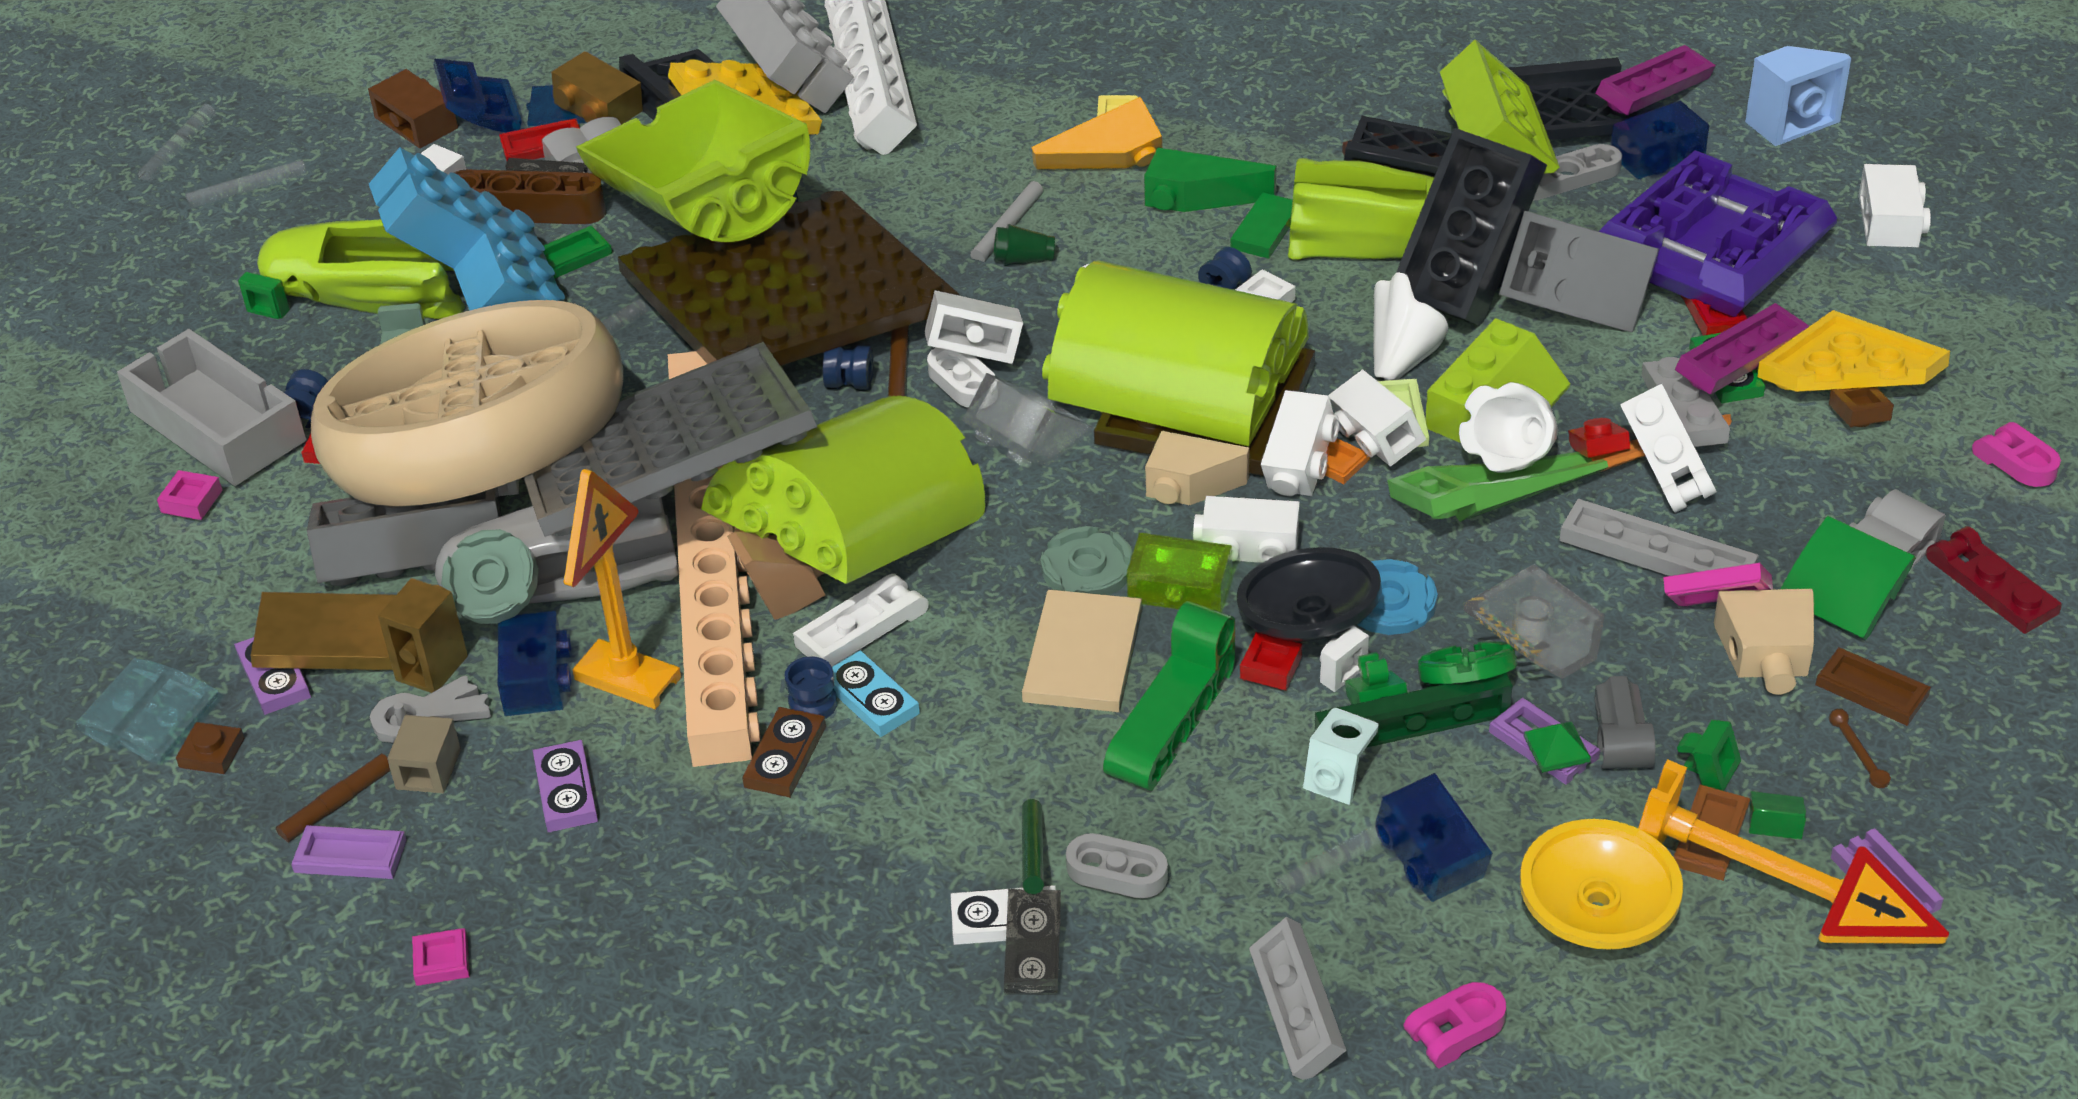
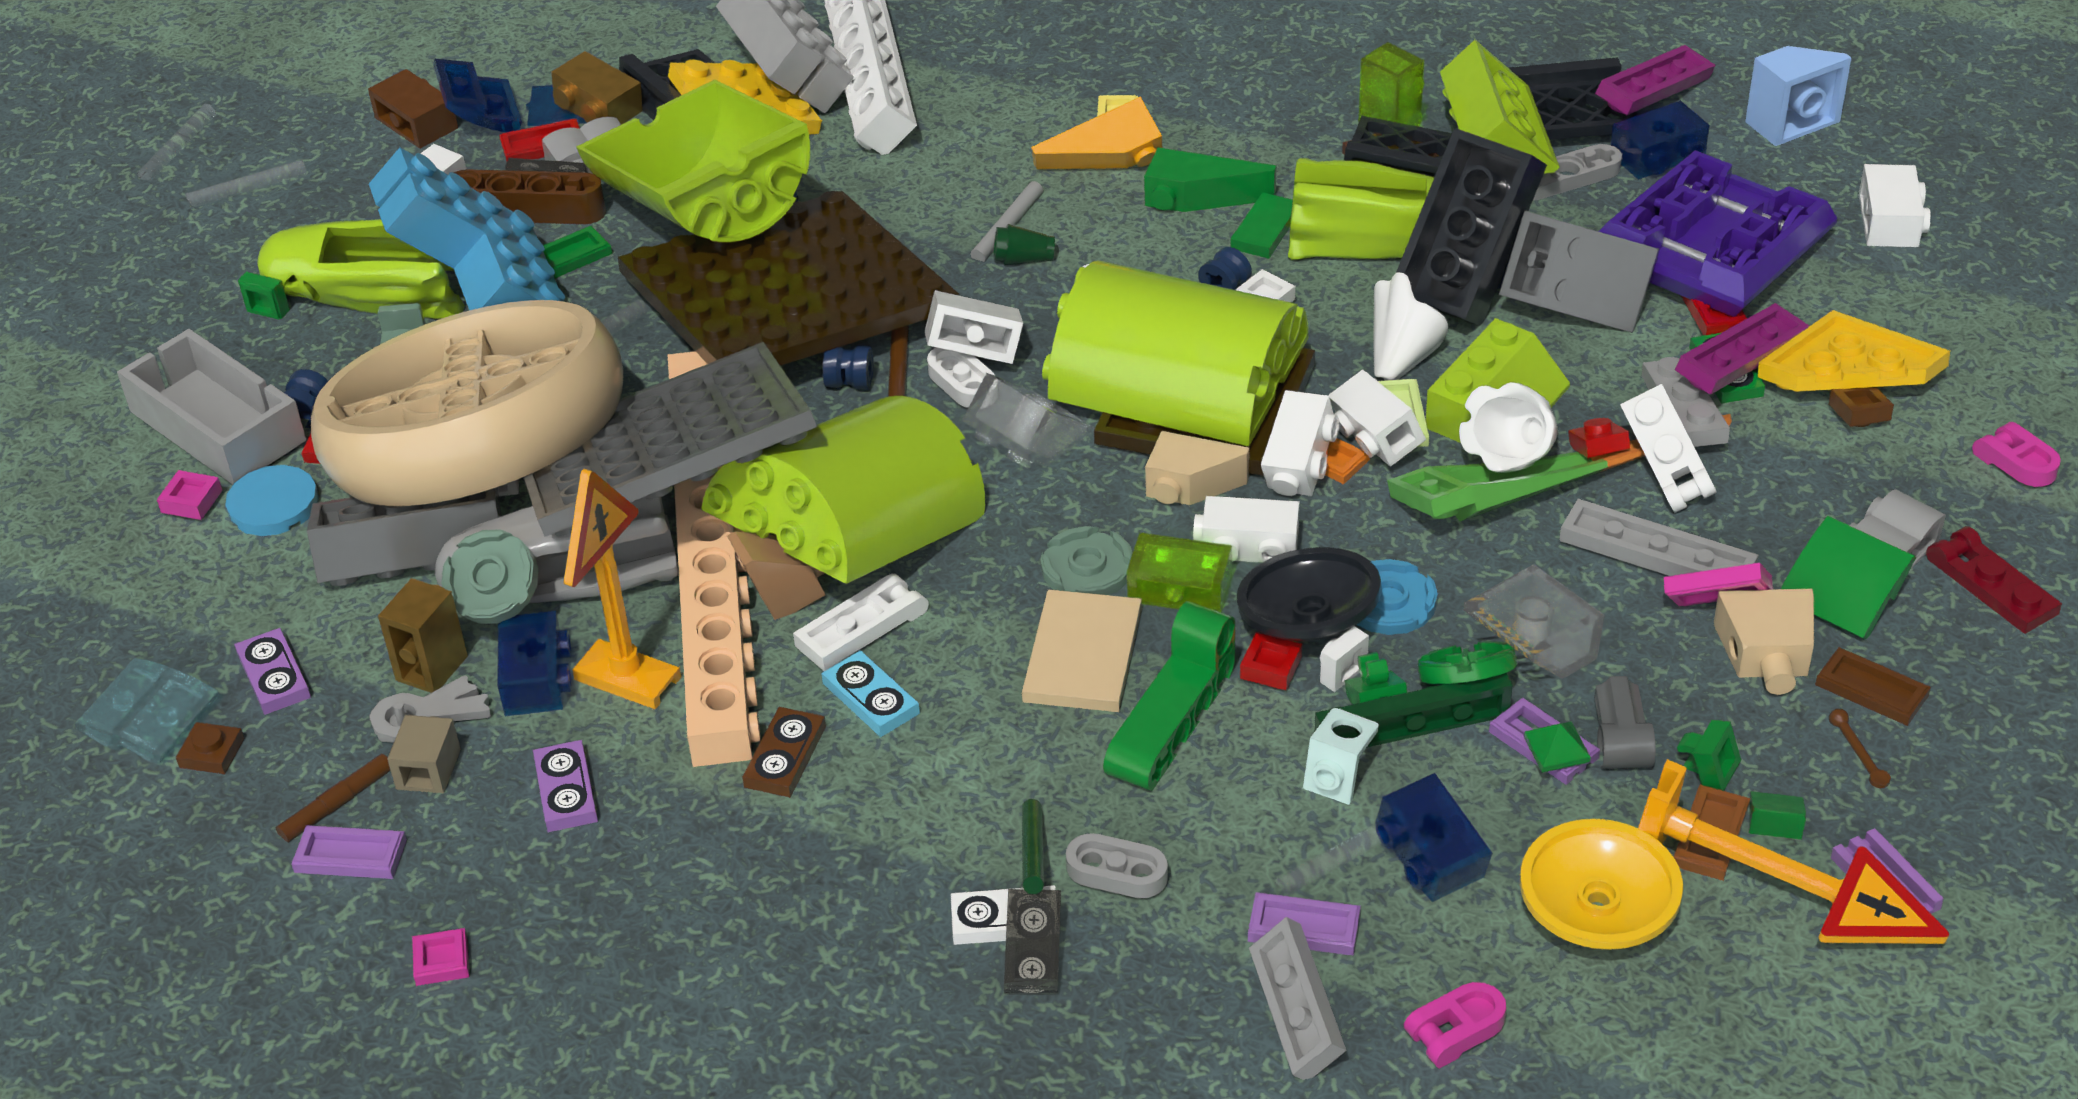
(271, 500): none -> dark azure tile
(320, 631): pearl gold tile -> none
(811, 686): dark blue wheel -> none
(1325, 924): none -> medium lavender tile
(1391, 85): none -> clear neon green brick

